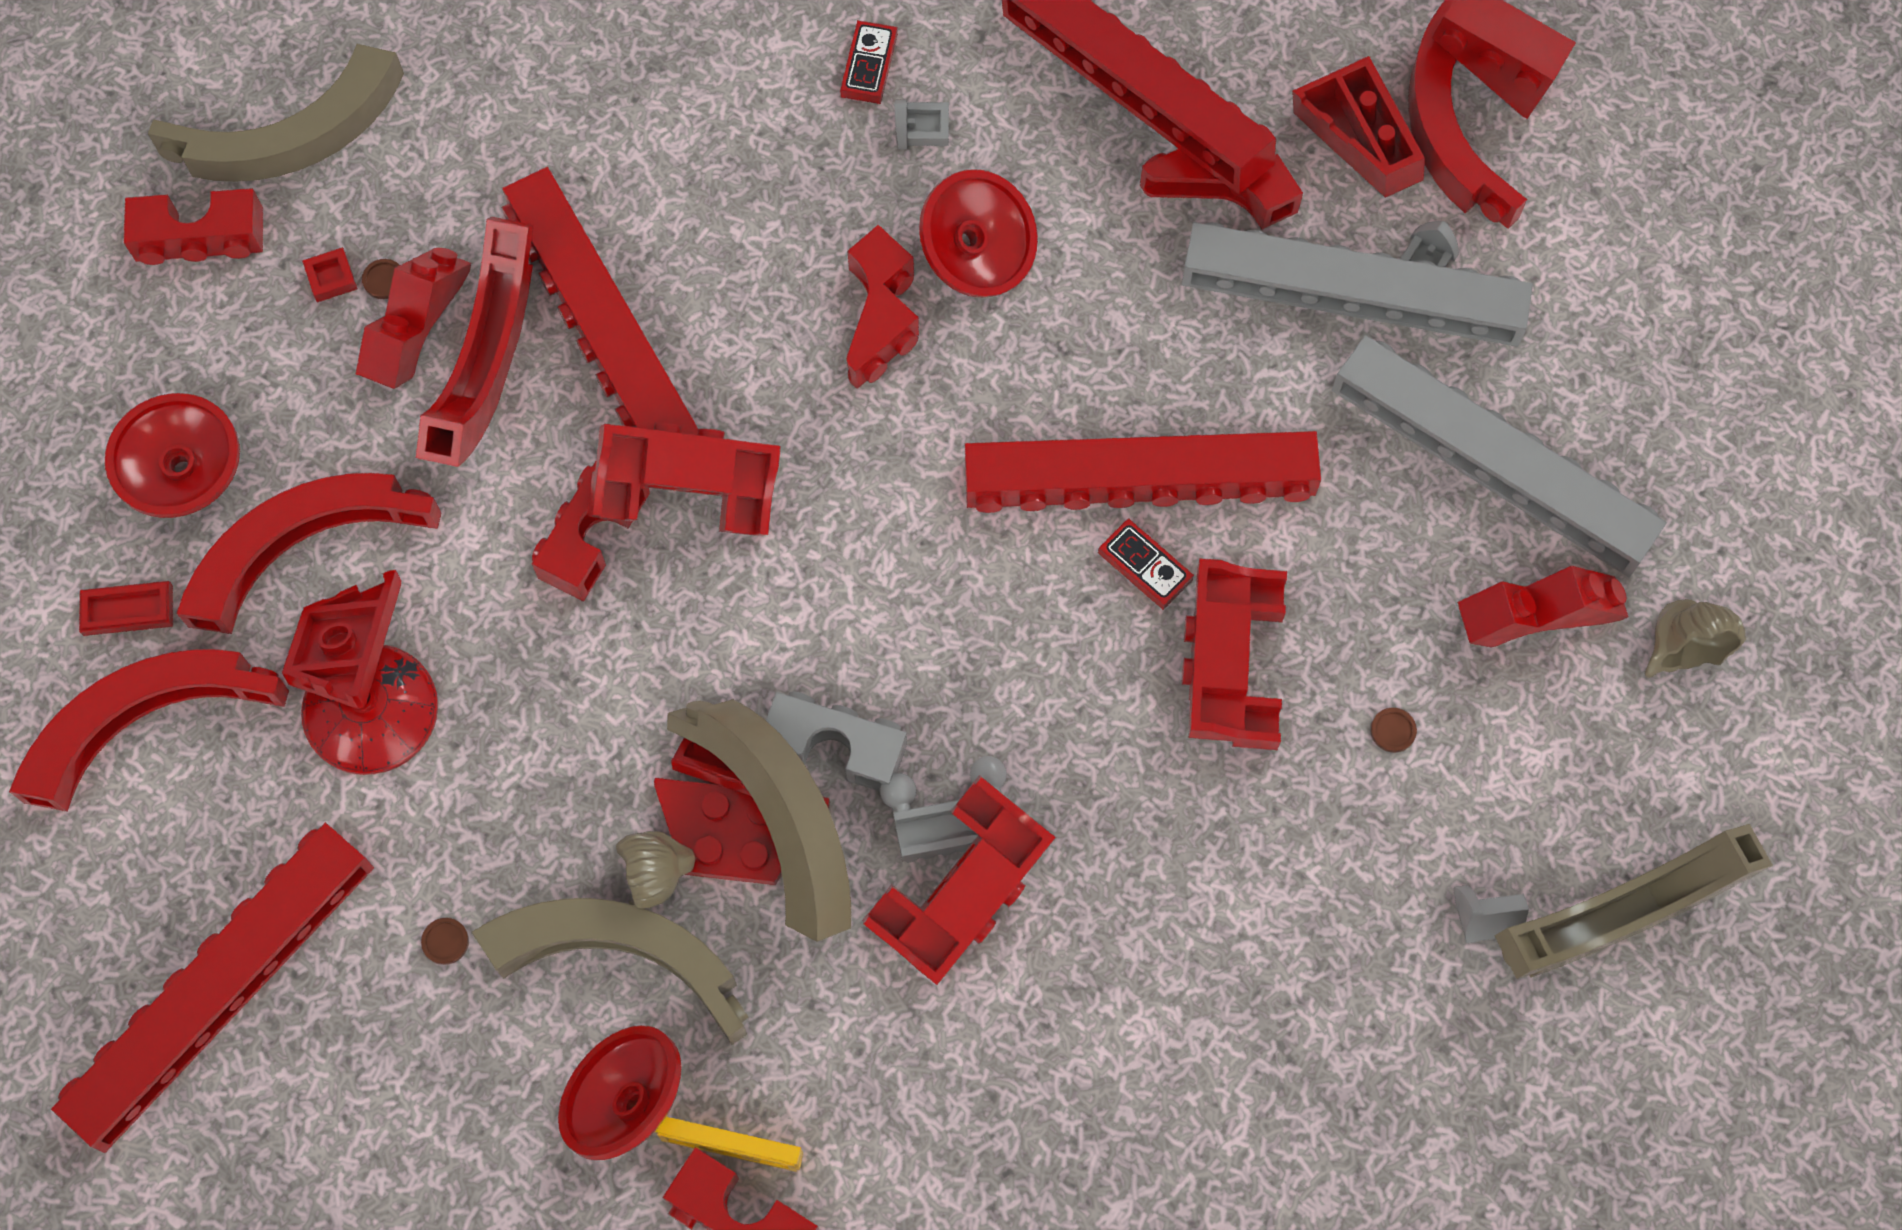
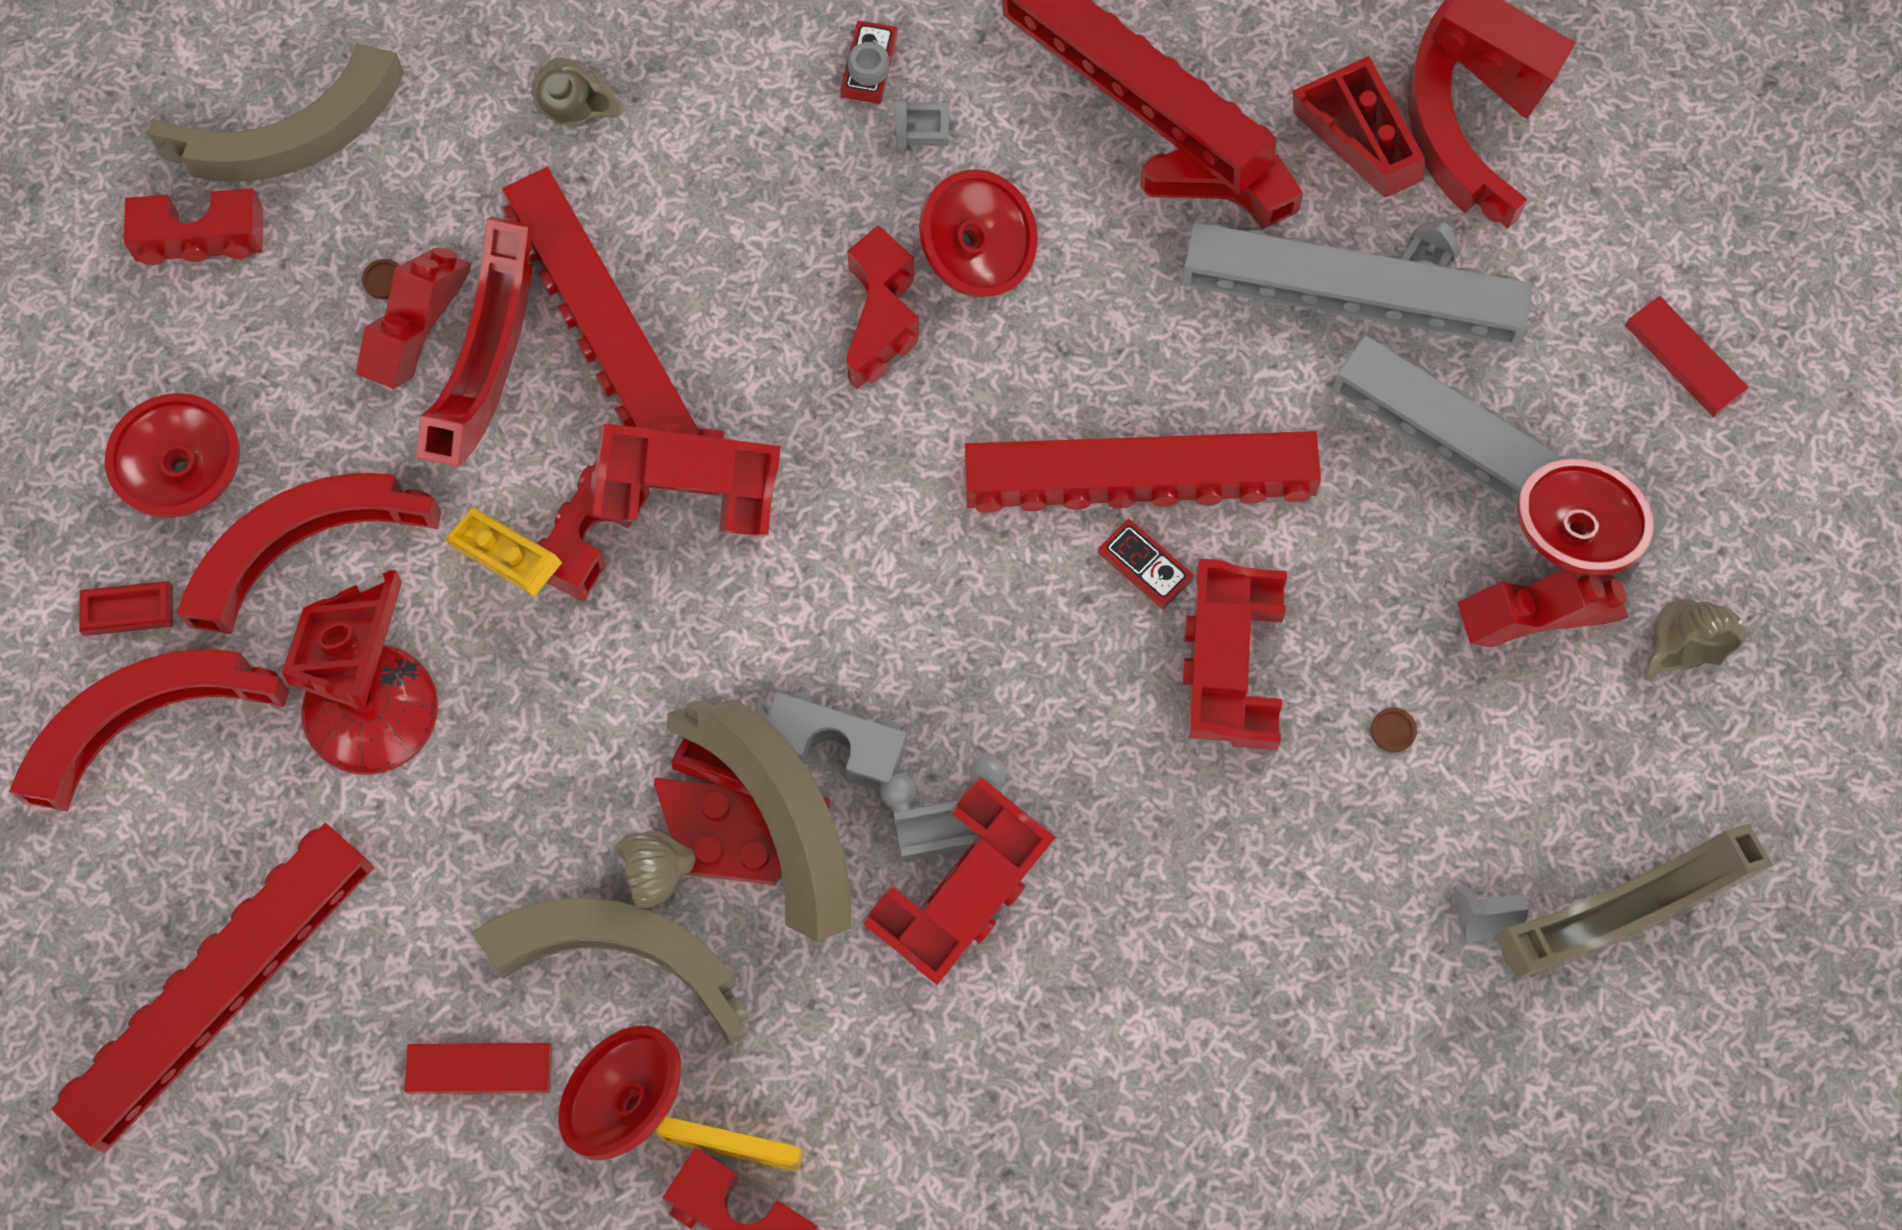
(329, 274): red tile -> none
(445, 941): copper piece -> none
(478, 1068): none -> red tile
(503, 551): none -> yellow tile
(573, 93): none -> dark tan hair
(868, 63): none -> light grey tile
(1587, 500): none -> red dish
(1686, 356): none -> red tile

